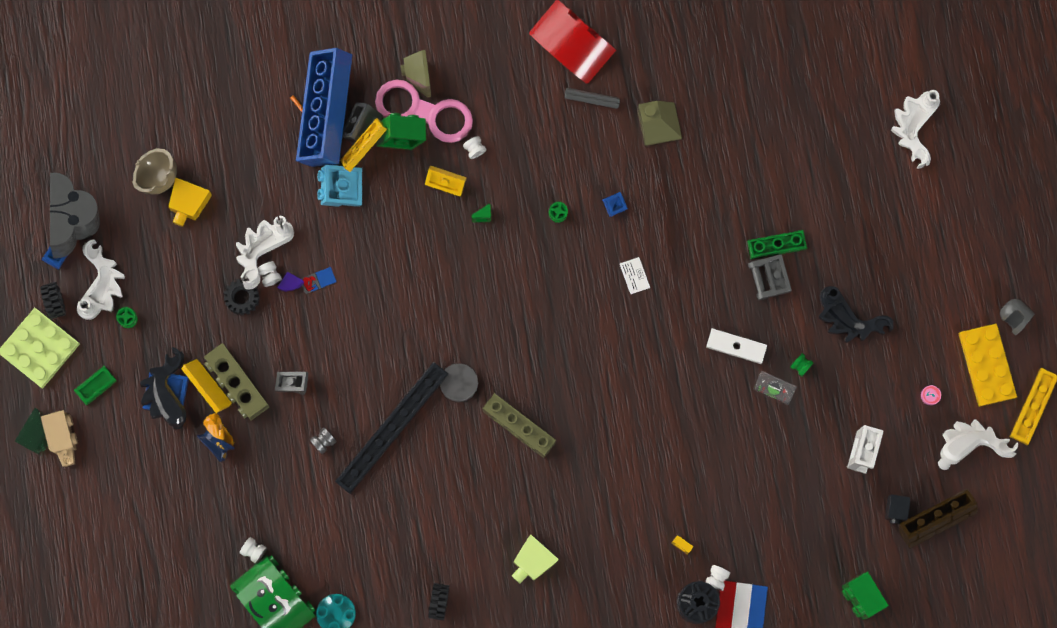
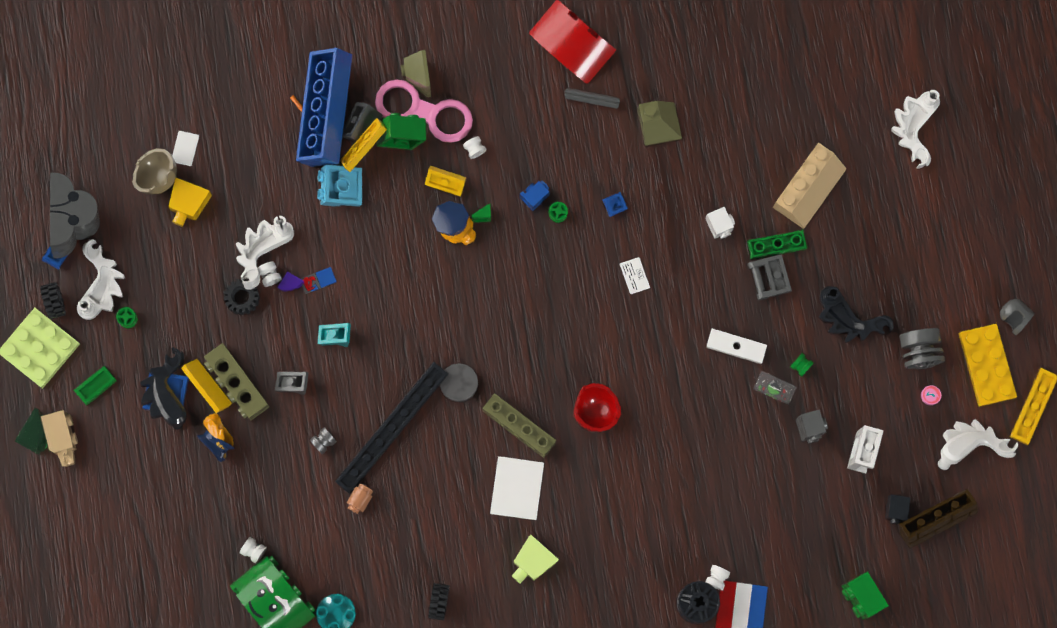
(185, 148): none -> white sticker
(334, 334): none -> teal slope
(359, 499): none -> nougat brick
(454, 223): none -> dark blue piece
(517, 488): none -> white sticker
(535, 194): none -> blue brick
(597, 408): none -> red cylinder
(682, 544): yellow tile -> none
(720, 223): none -> white brick
(810, 186): none -> tan slope
(811, 426): none -> dark grey brick
(922, 348): none -> dark grey wheel

